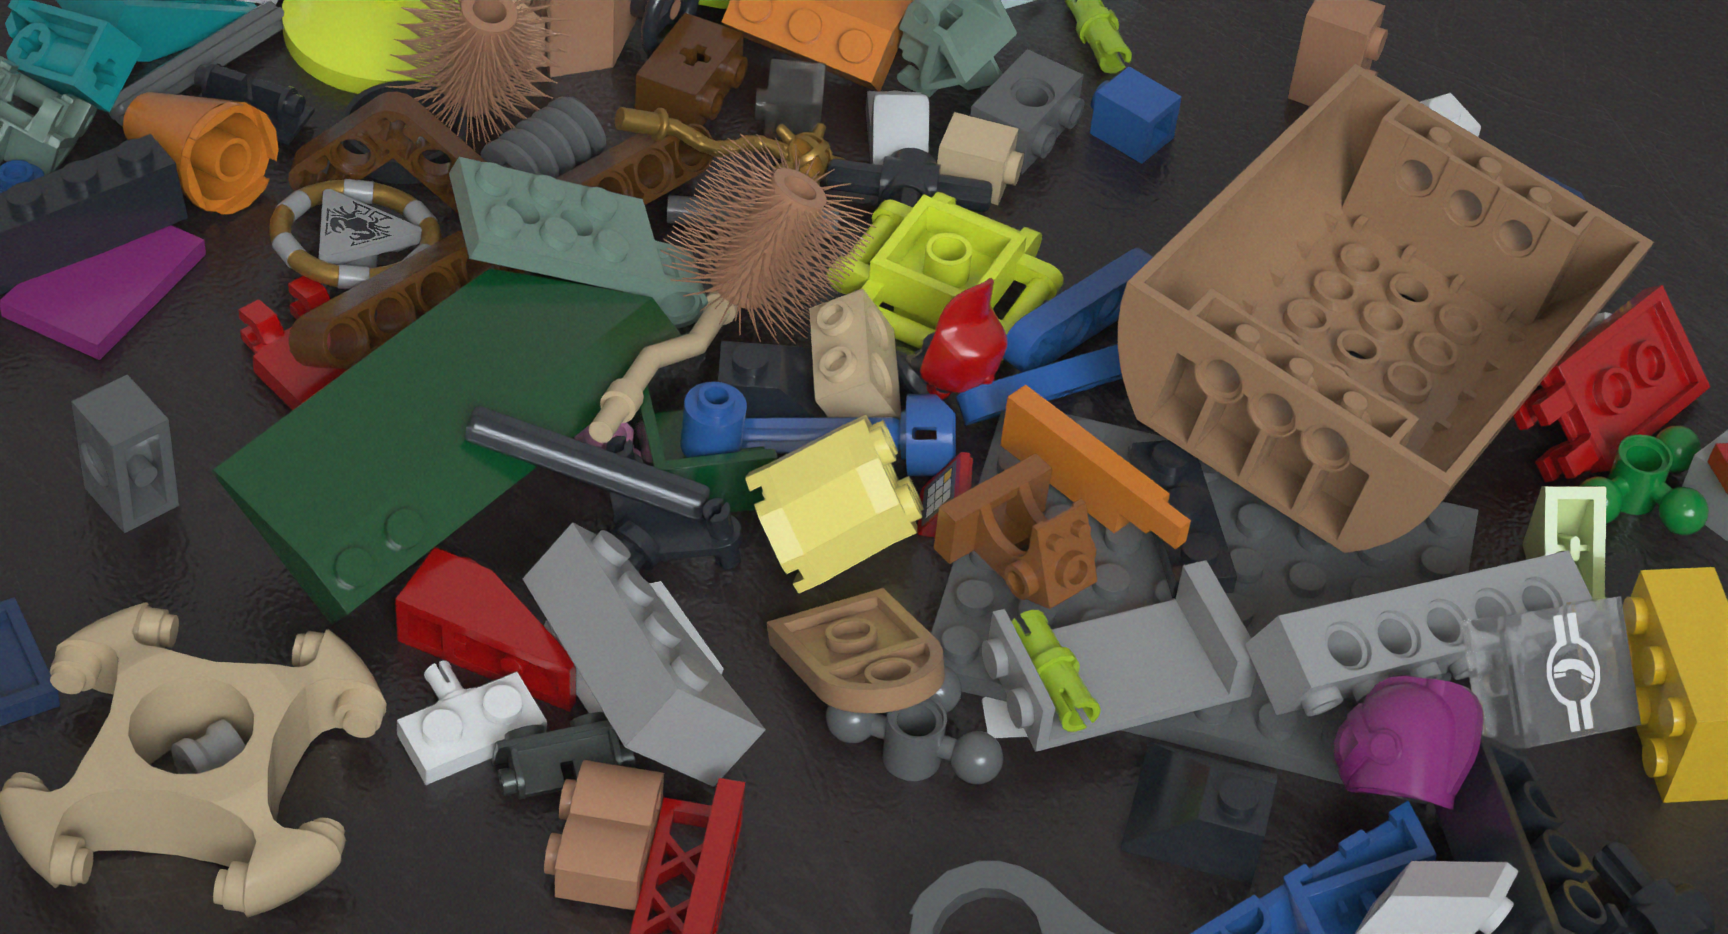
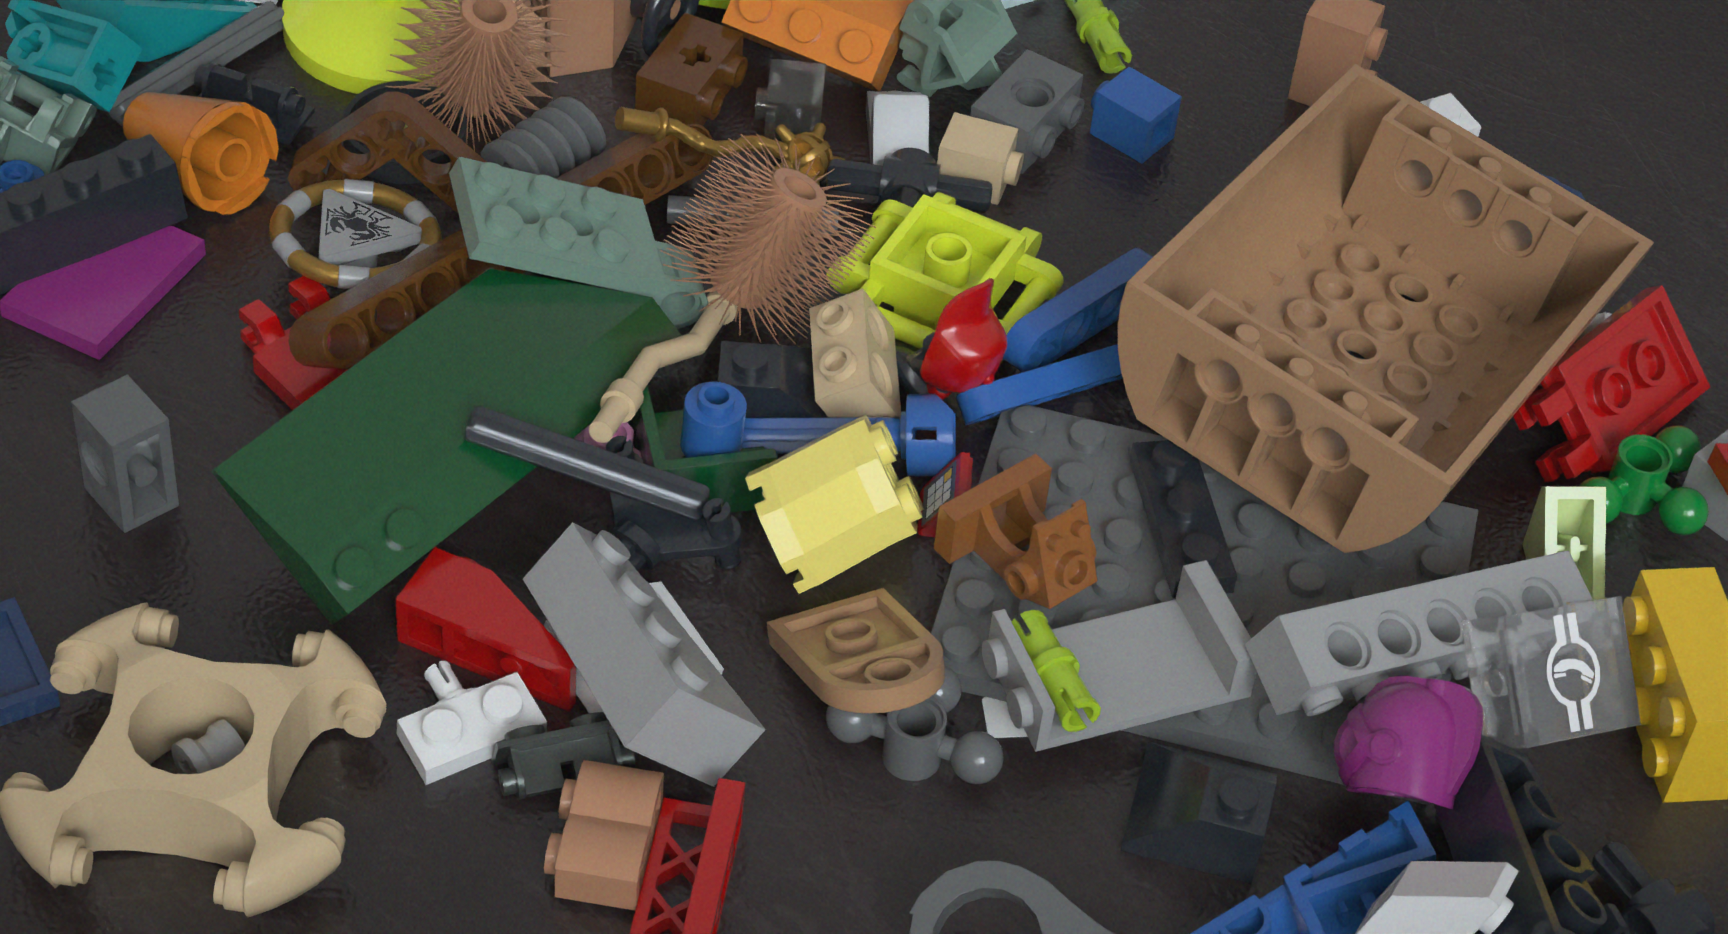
(1089, 469): orange piece -> none

